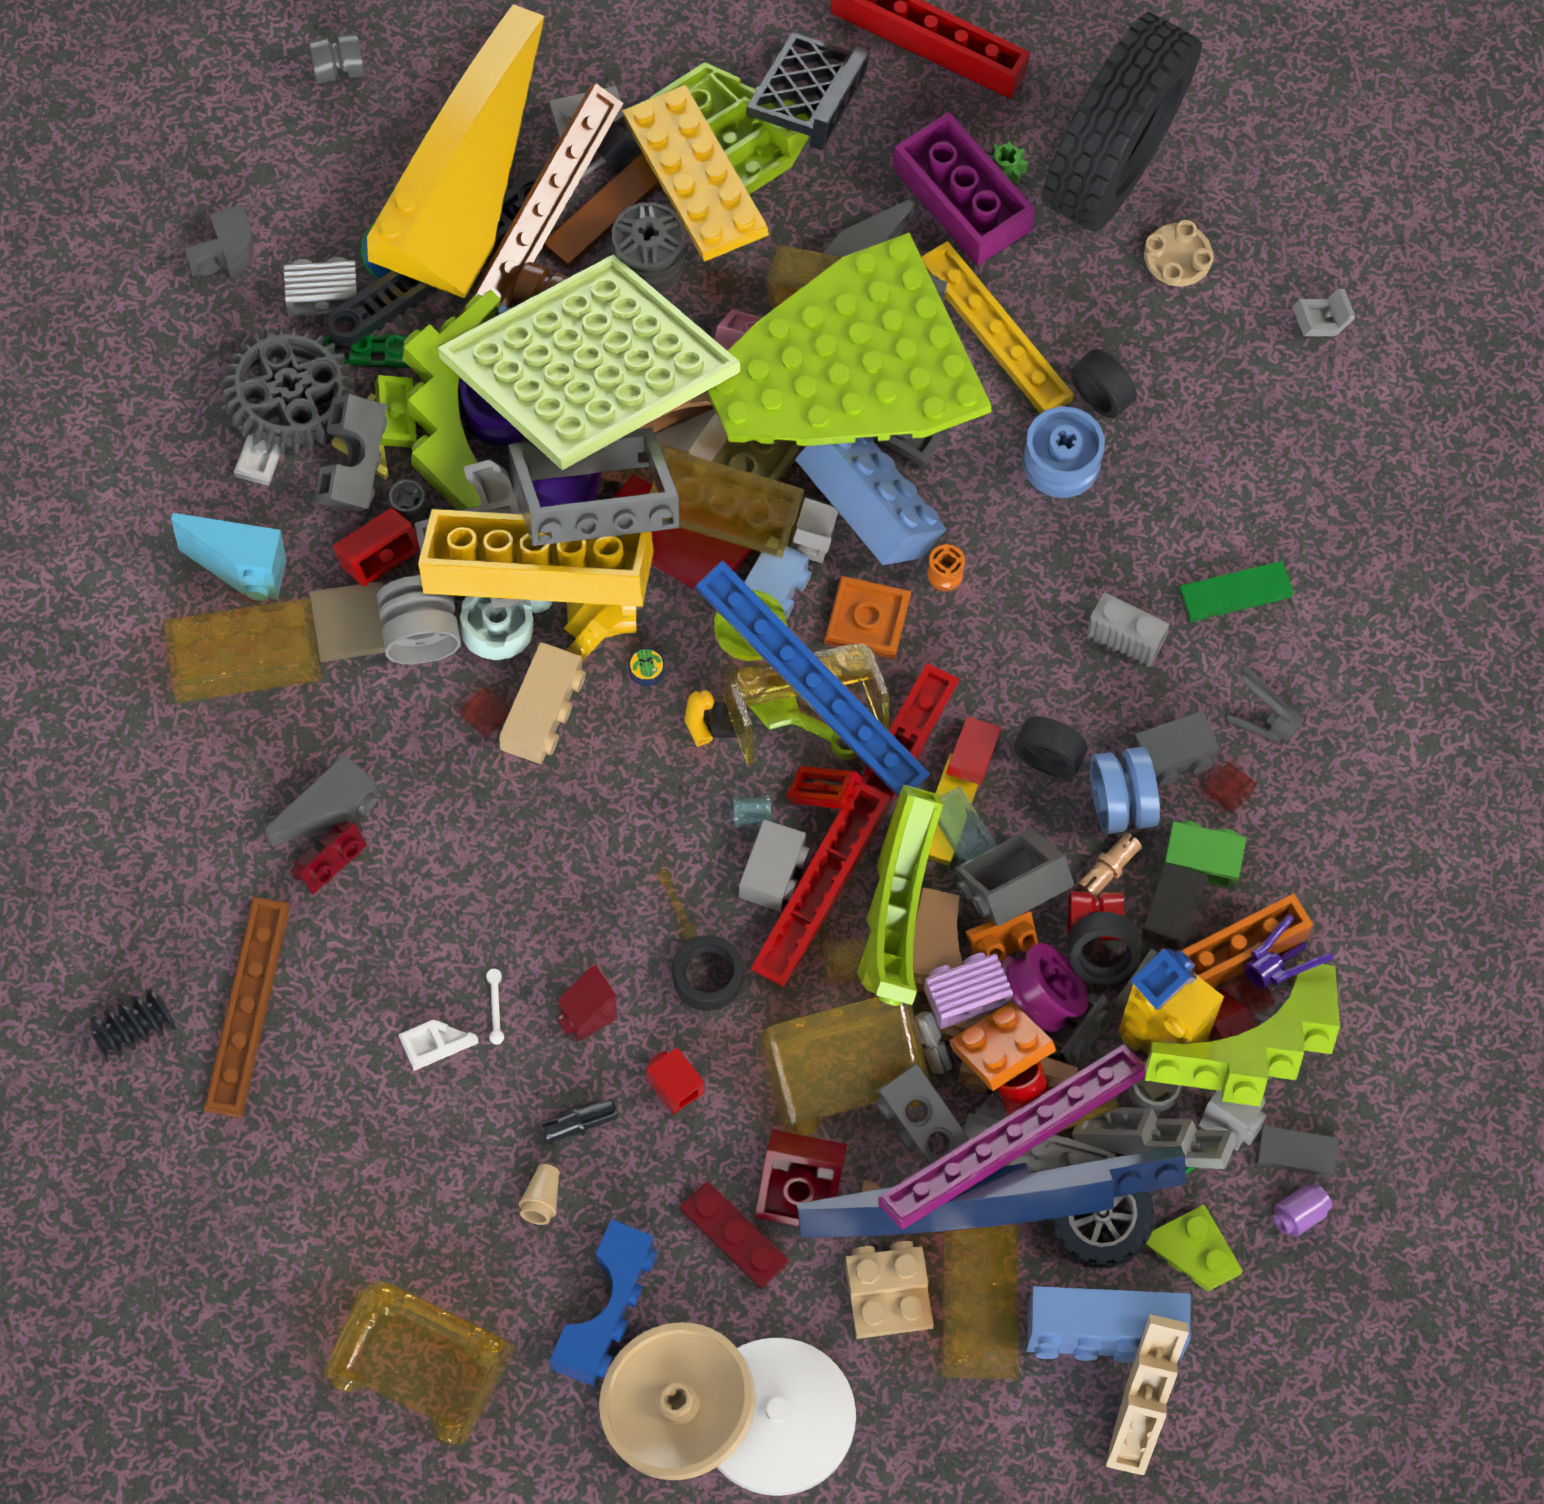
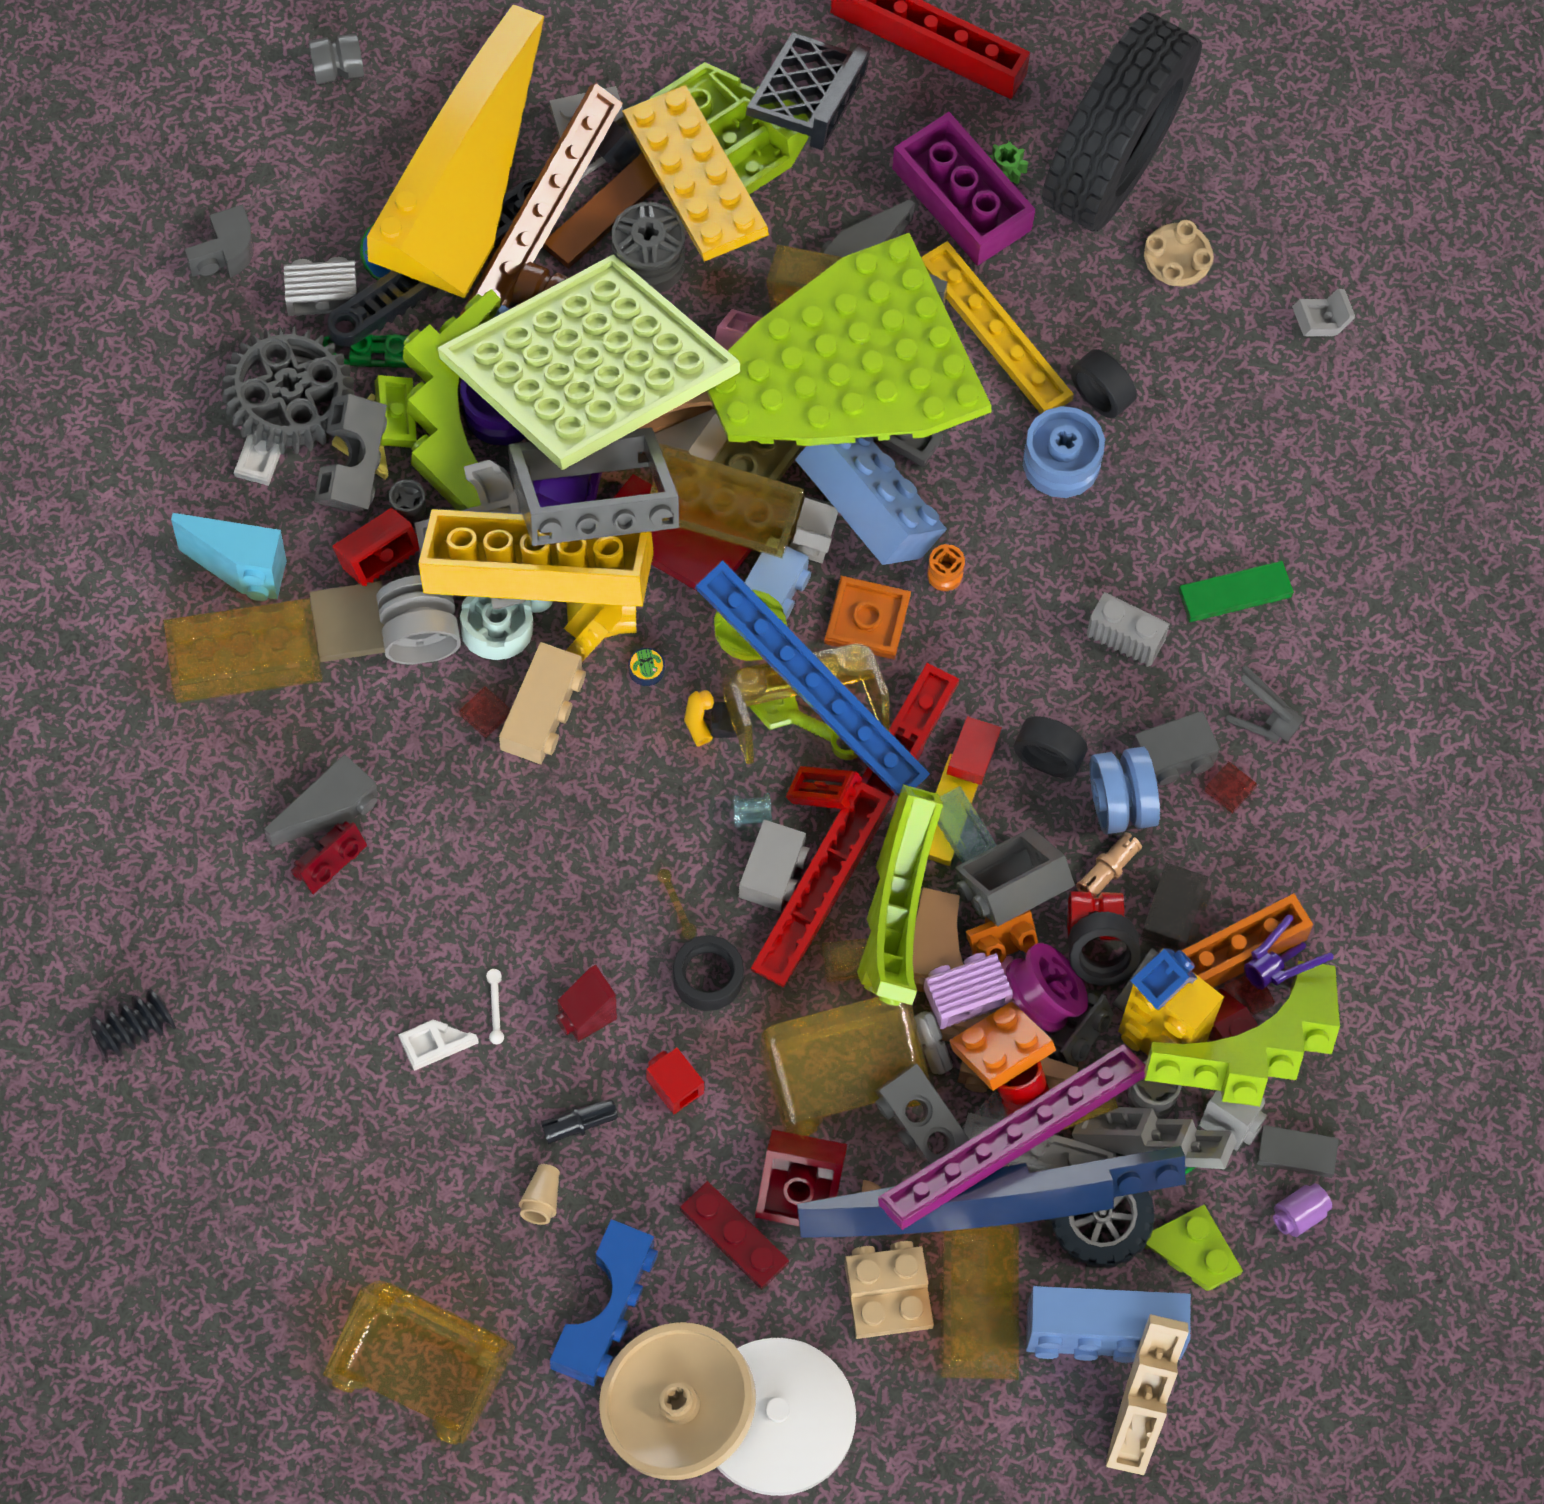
(247, 1007): dark orange tile -> none
(1206, 852): bright green brick -> none

